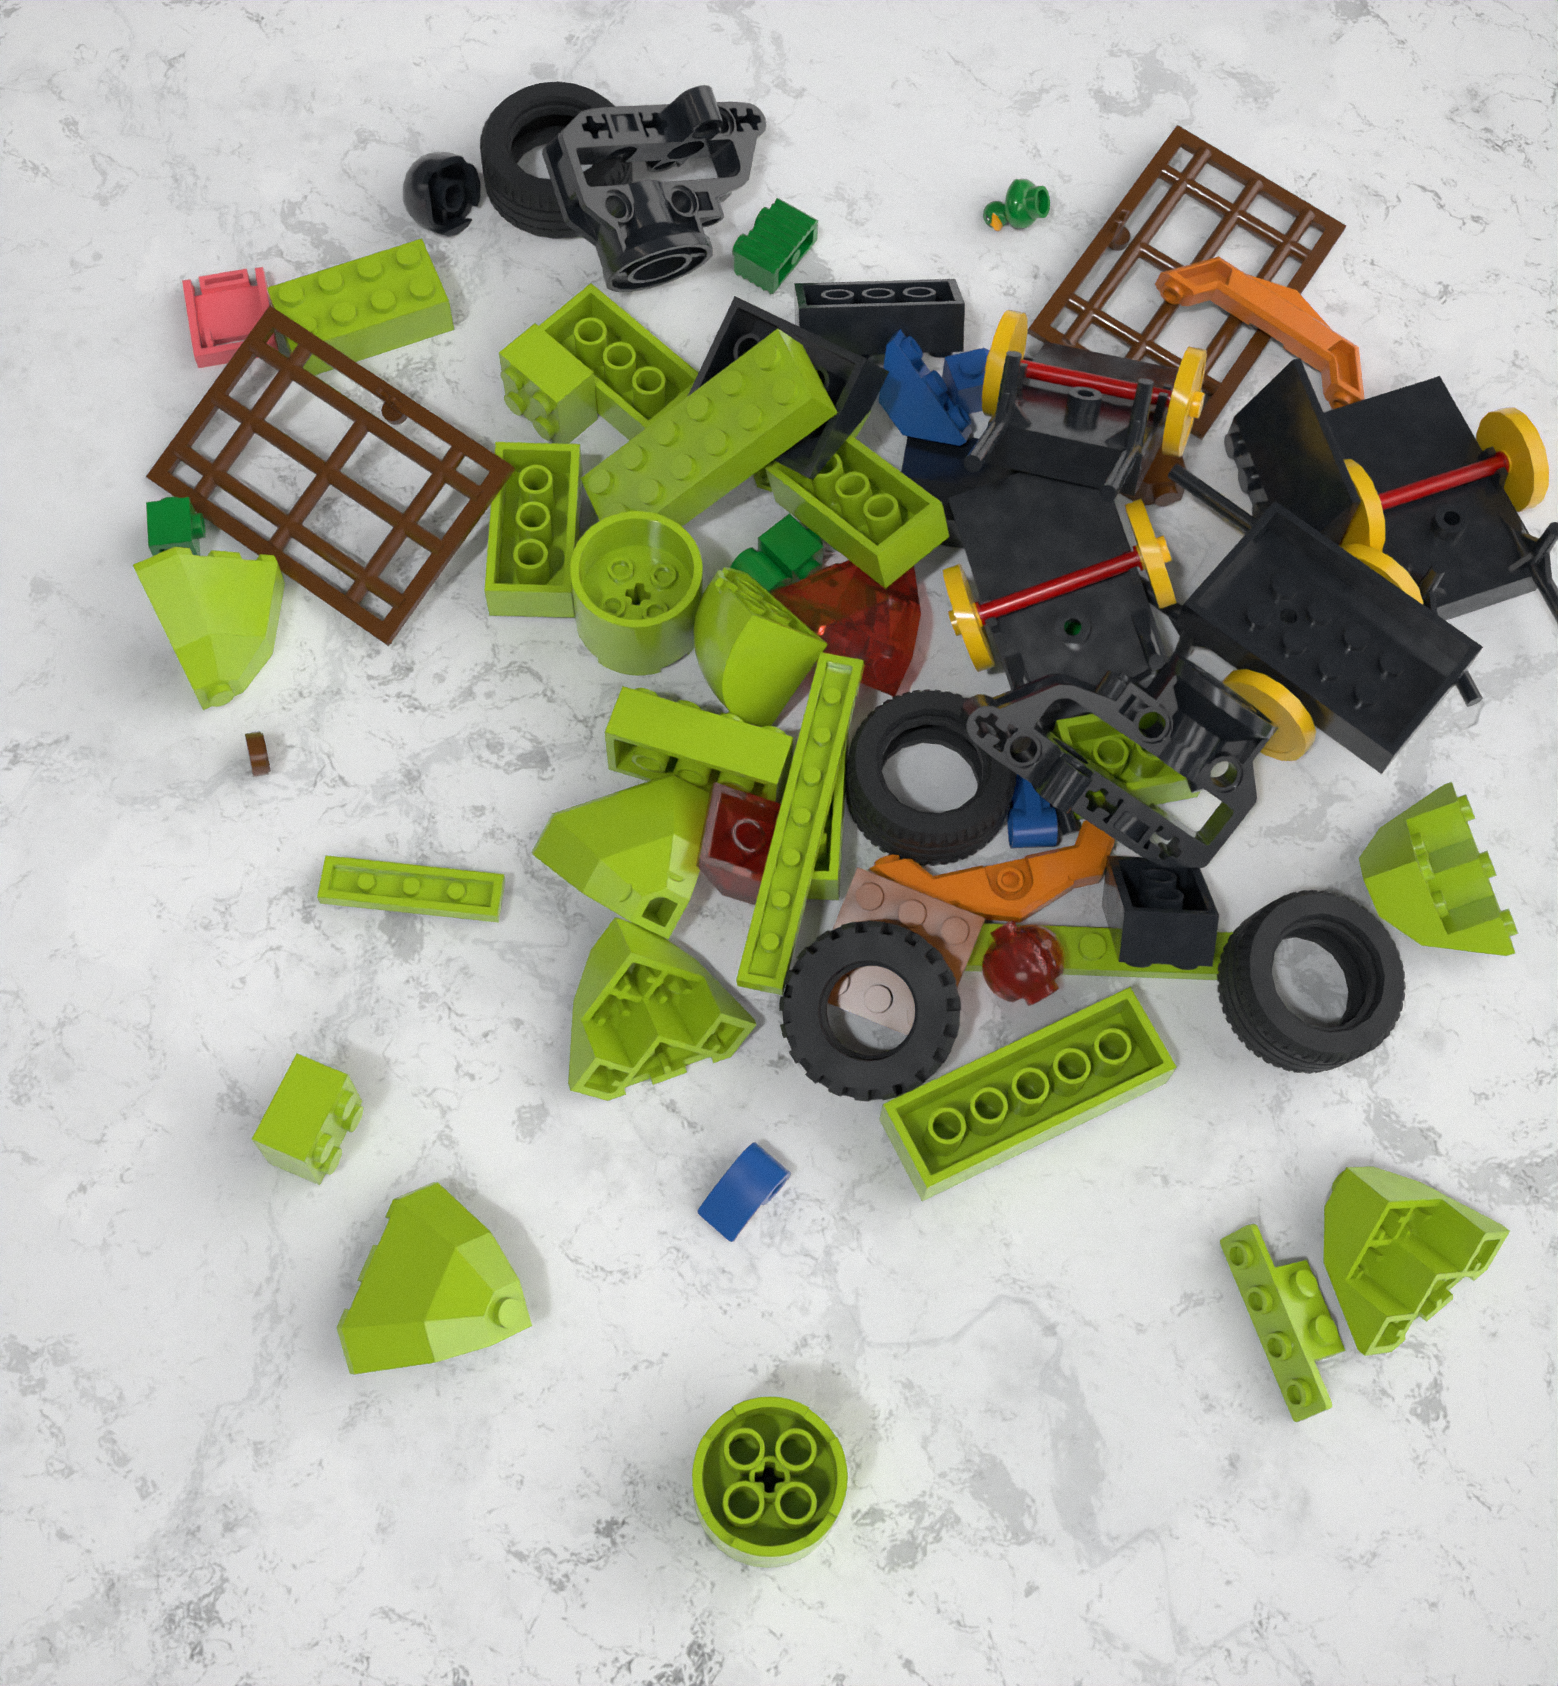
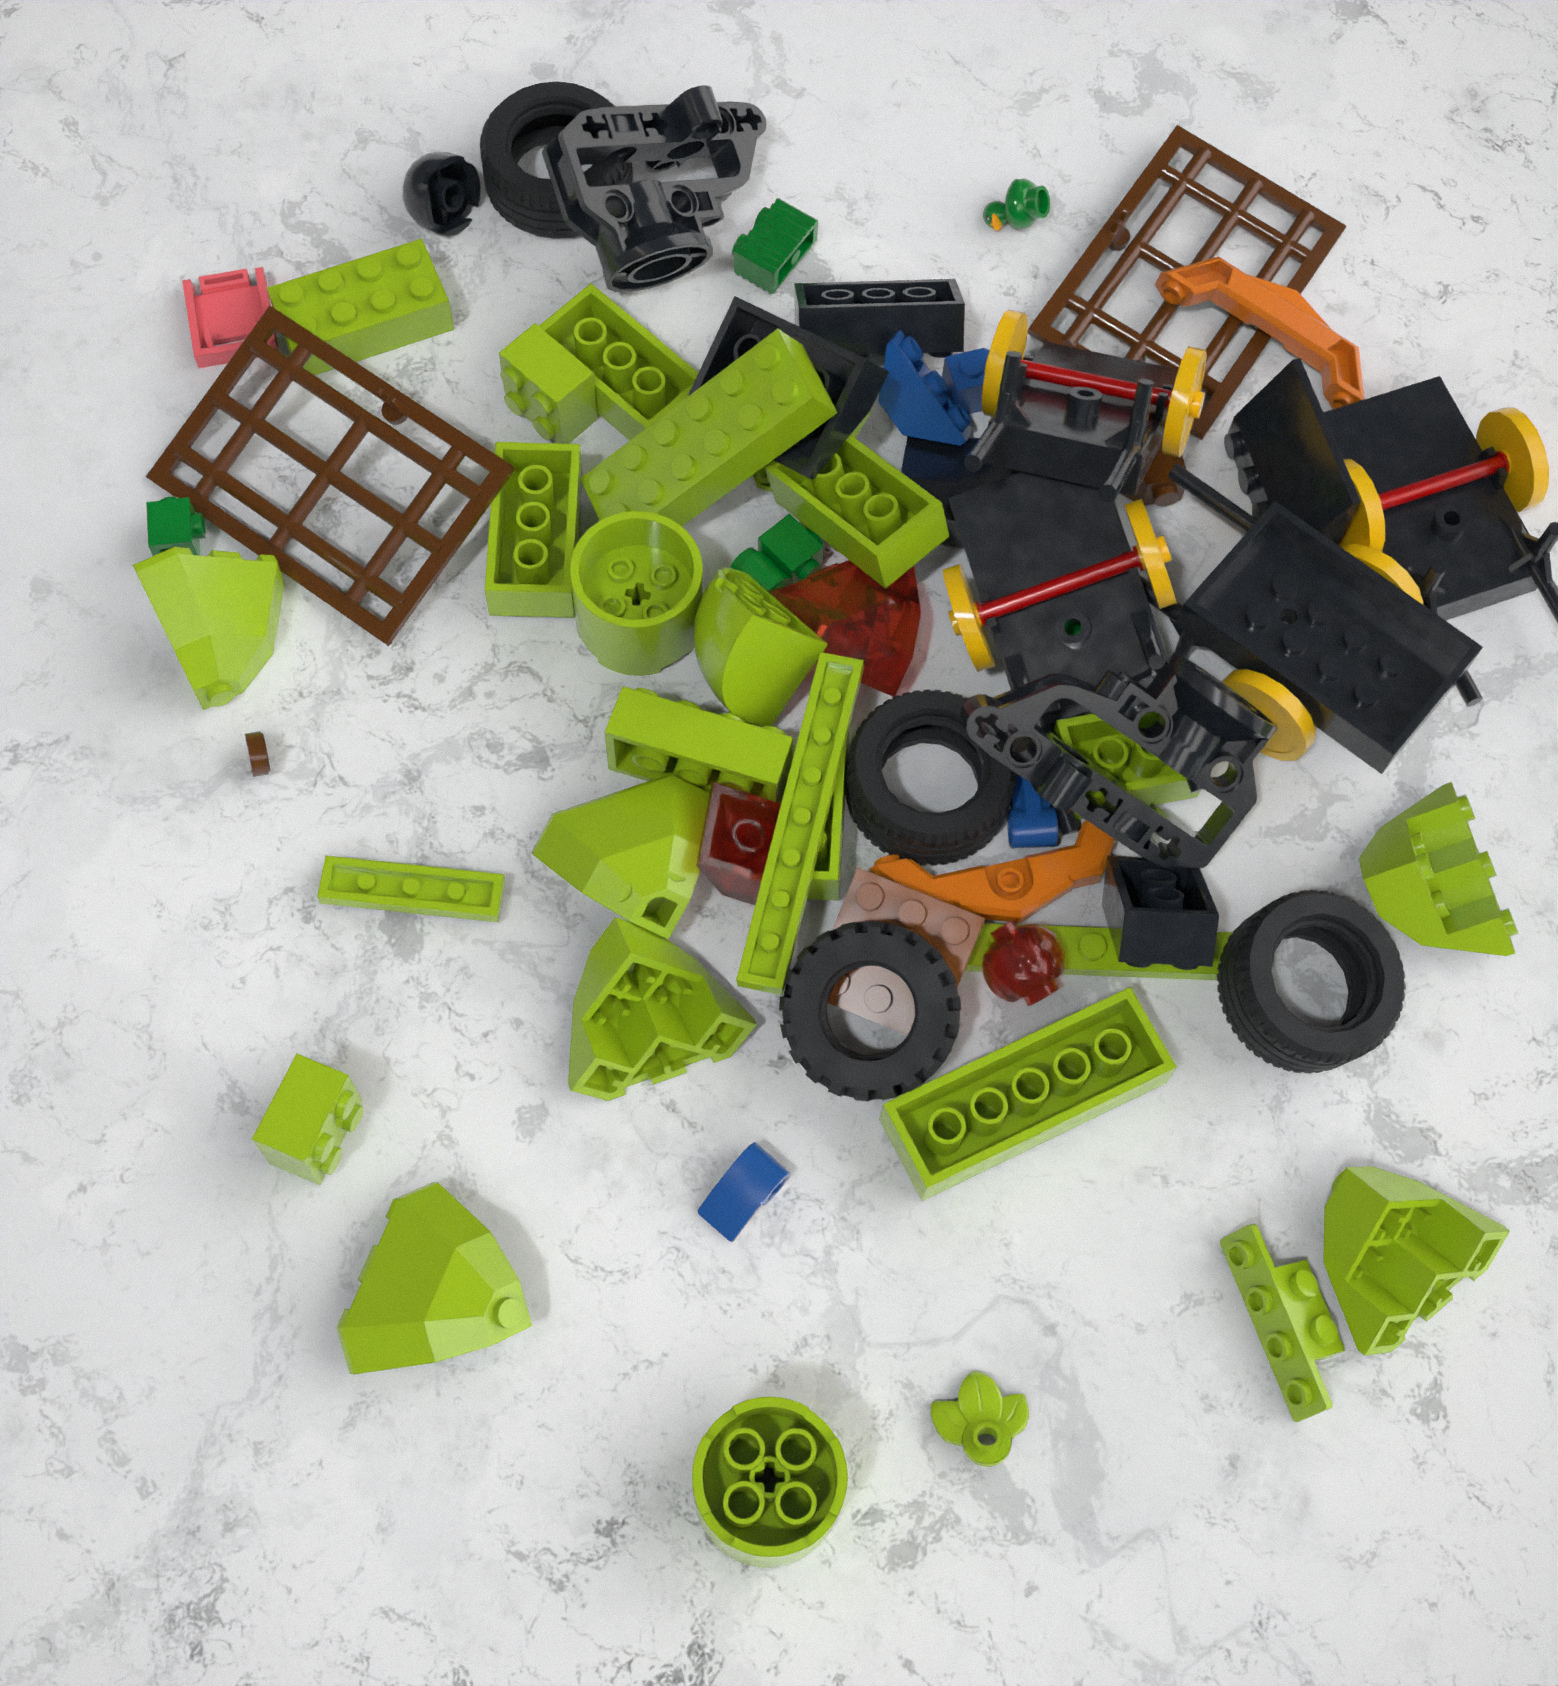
(981, 1412): none -> lime plate

